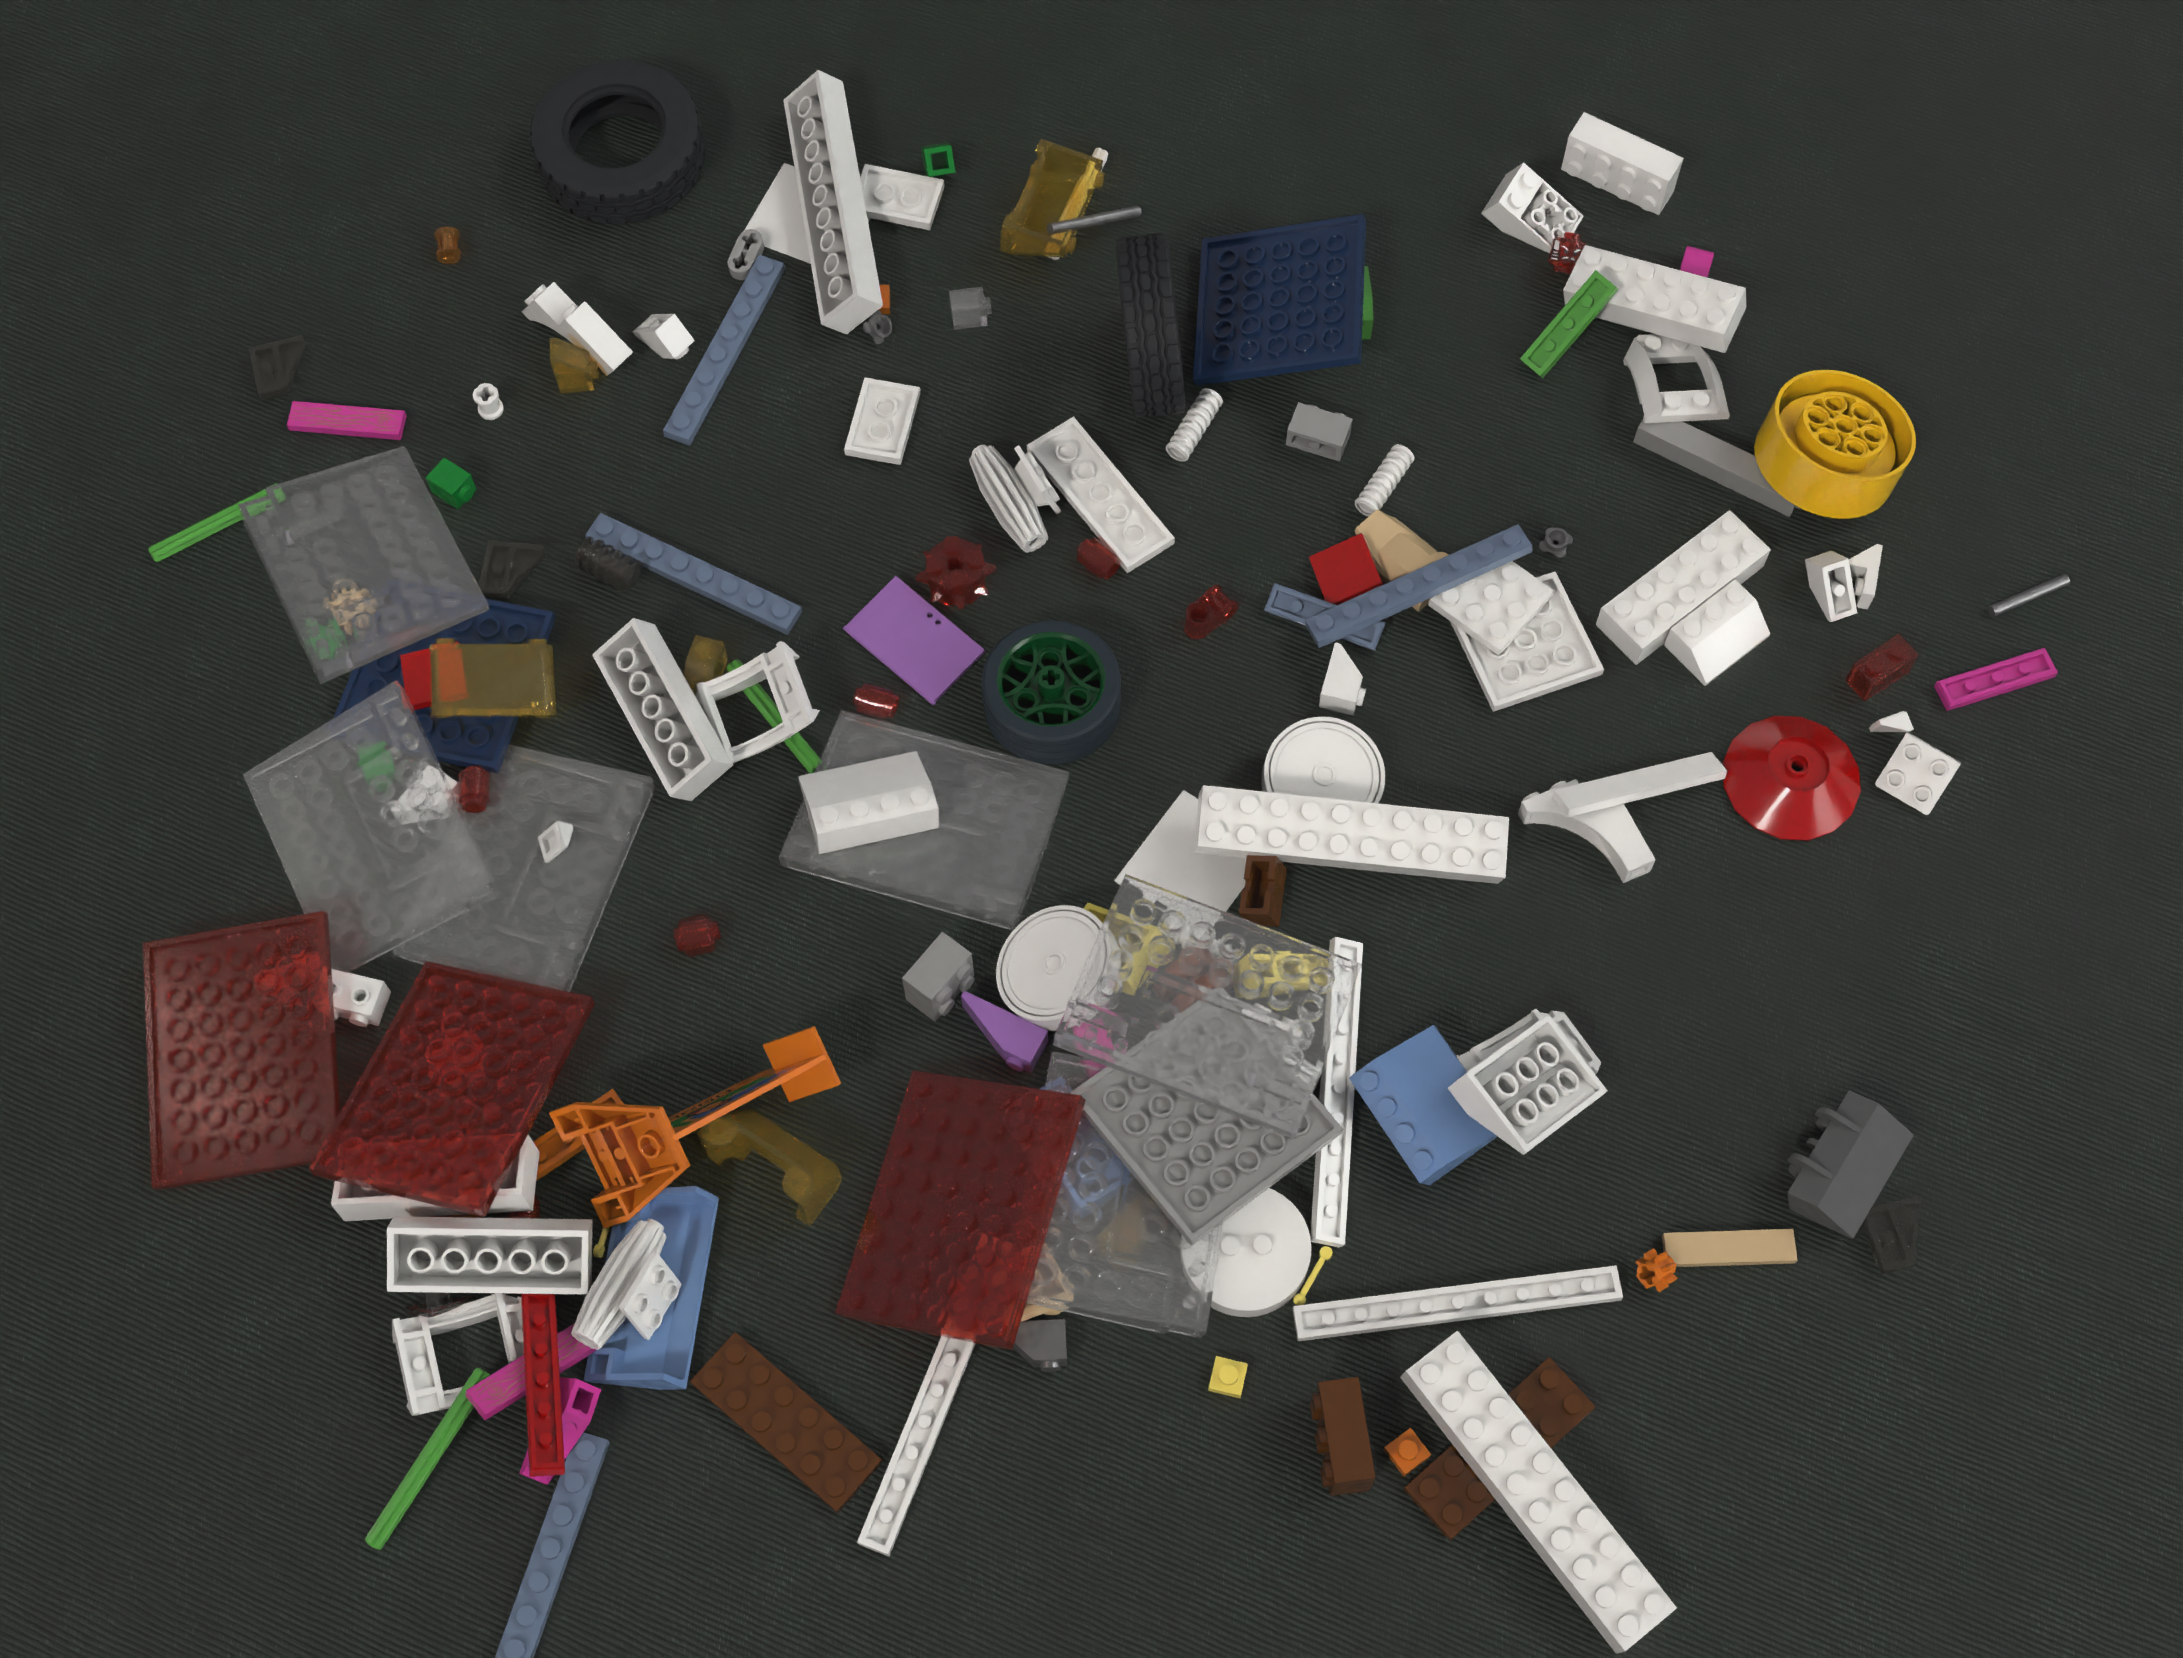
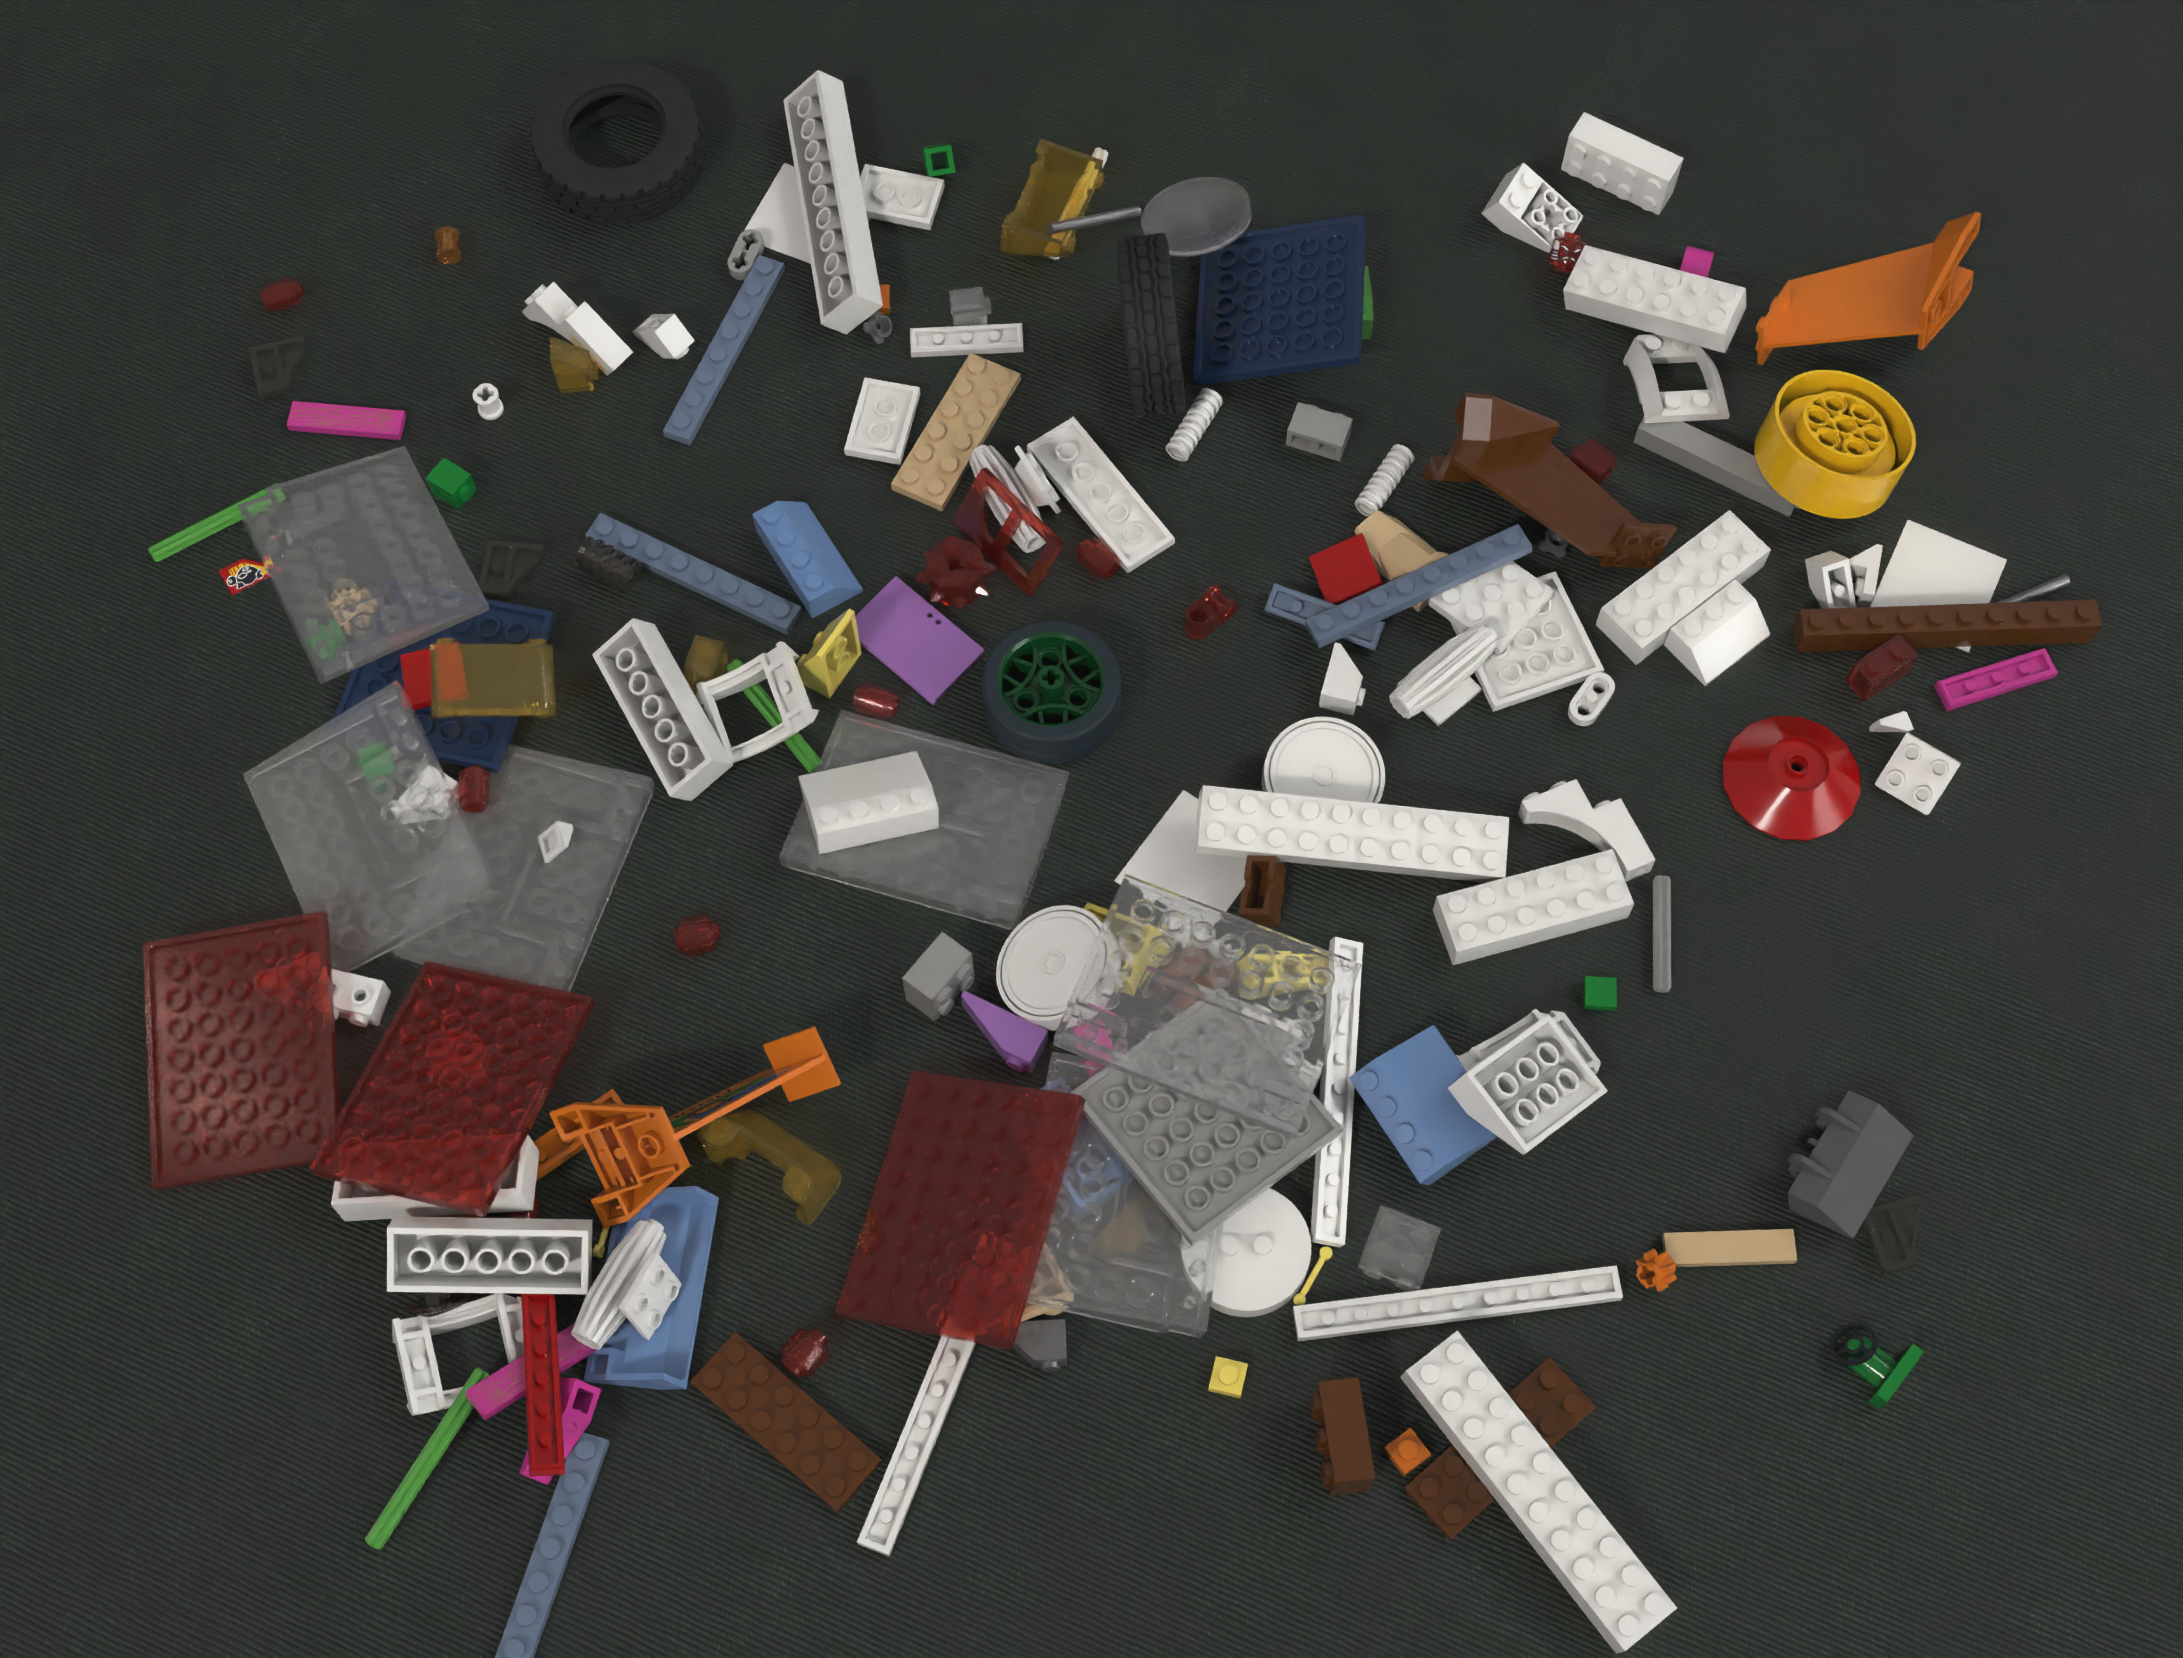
(243, 575): none -> sticker
(282, 294): none -> clear red brick
(804, 1352): none -> clear red head
(806, 555): none -> medium blue slope
(831, 655): none -> light yellow slope
(954, 431): none -> tan plate
(966, 340): none -> white tile
(972, 522): none -> clear red window
(1198, 215): none -> clear dish
(1399, 1248): none -> clear plate
(1443, 679): none -> white plate
(1515, 458): none -> reddish brown piece
(1532, 907): none -> white brick
(1569, 324): bright green plate -> none
(1589, 700): none -> white plate
(1594, 460): none -> clear red brick
(1600, 993): none -> green tile
(1639, 784): white tile -> none
(1662, 934): none -> light grey axle
(1873, 1363): none -> green piece
(1875, 297): none -> orange piece
(1937, 571): none -> white sticker
(1947, 625): none -> reddish brown brick

